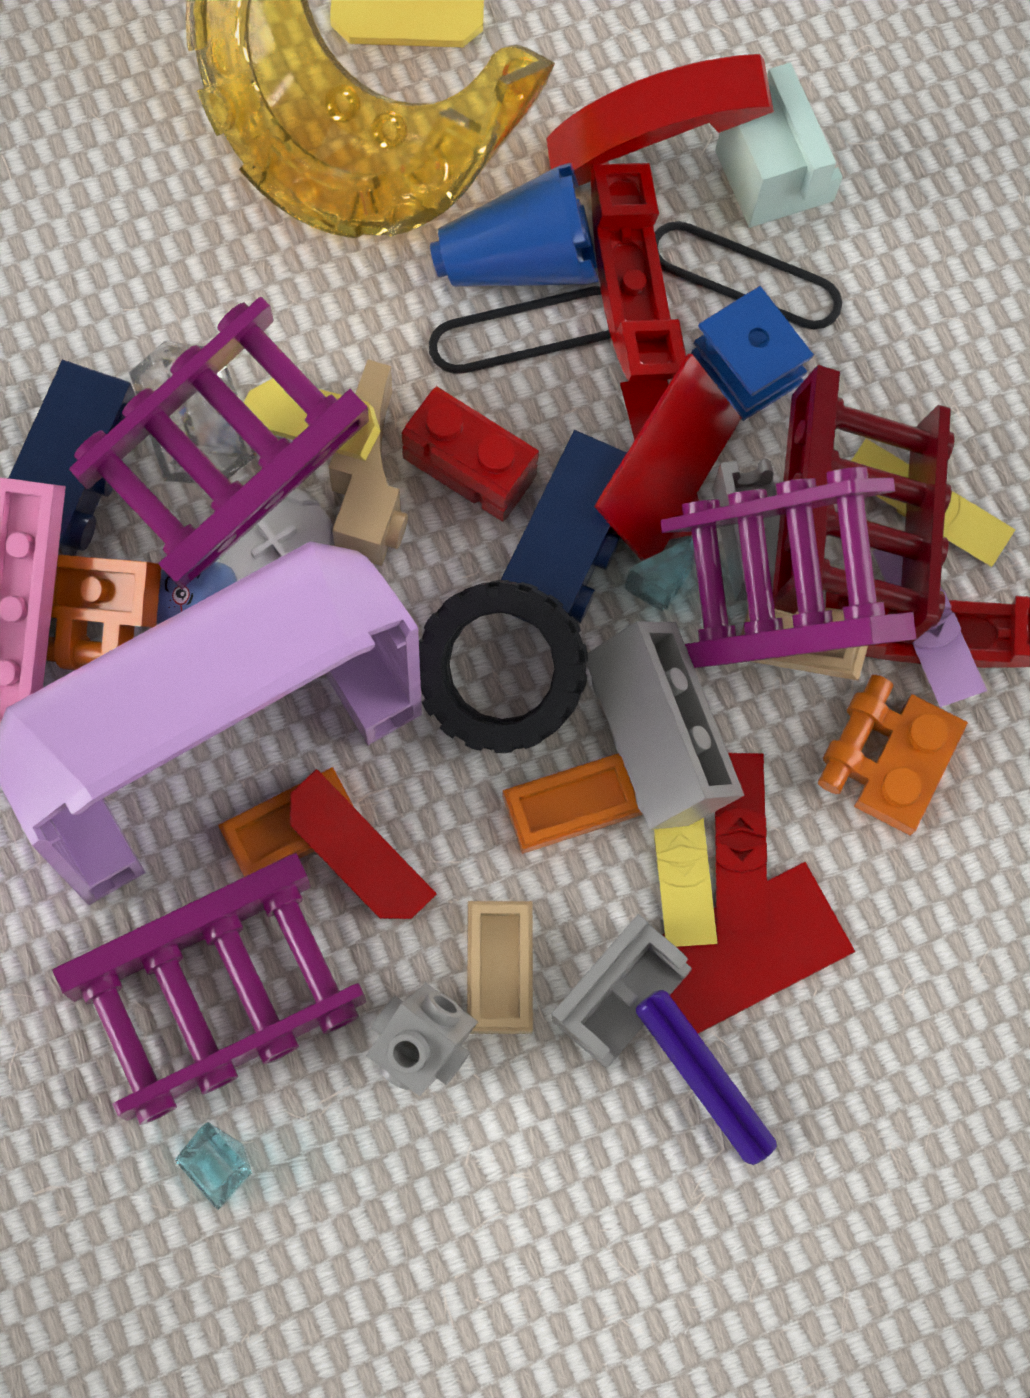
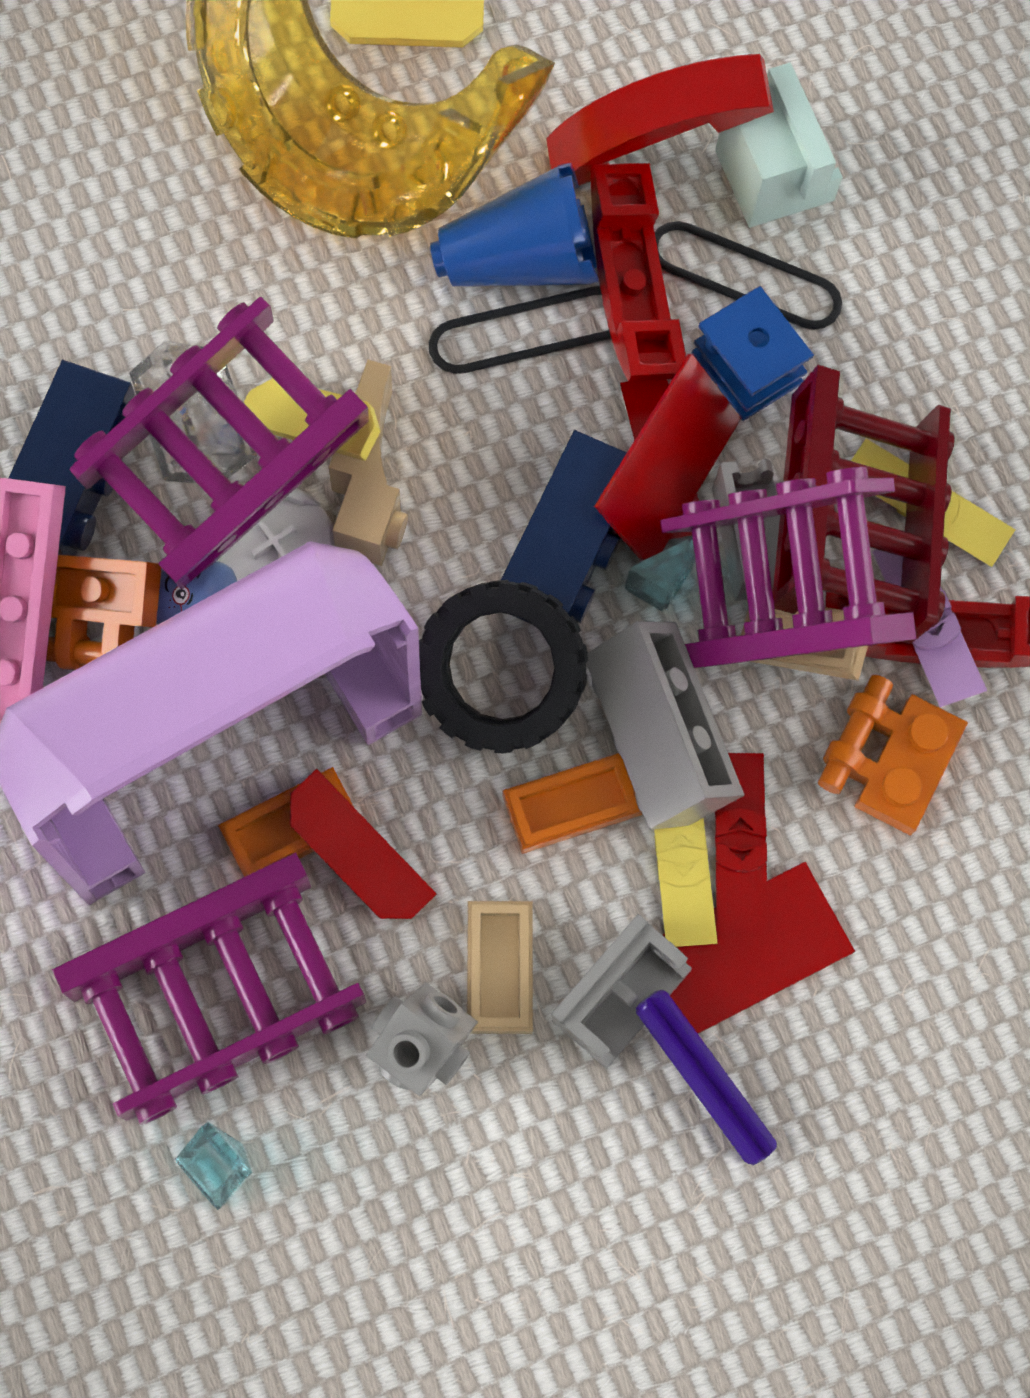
(469, 453): red brick -> none

